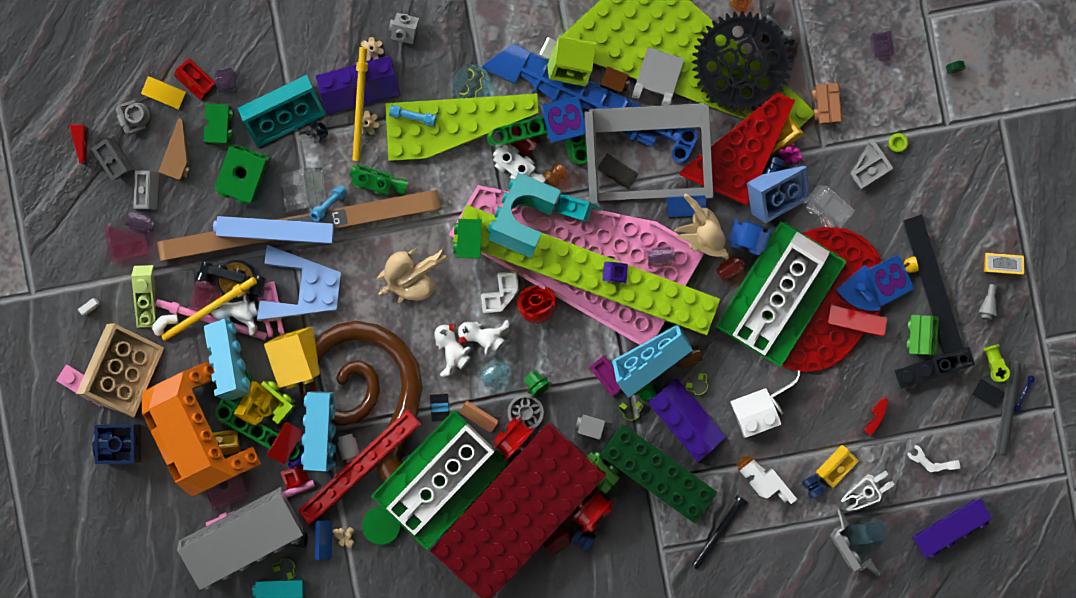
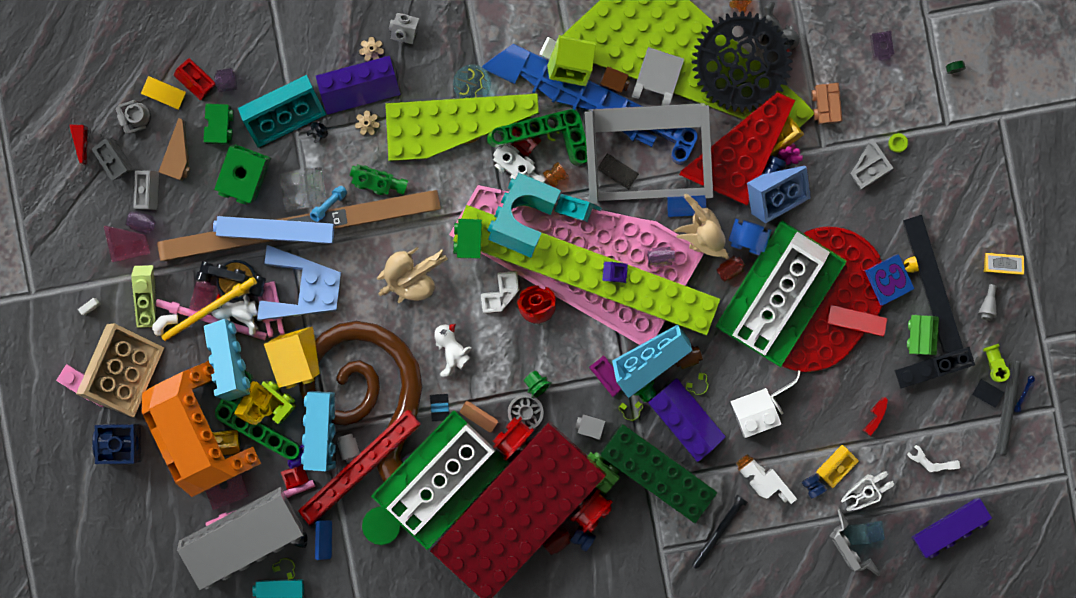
(285, 443): red slope -> none
(344, 536): tan plant -> none
(362, 68): yellow bar -> none
(397, 112): dark azure bar -> none
(489, 338): white animal -> none
(494, 373): clear light blue head -> none
(564, 119): tile -> none
(829, 206): clear piece -> none
(859, 291): blue shield -> none

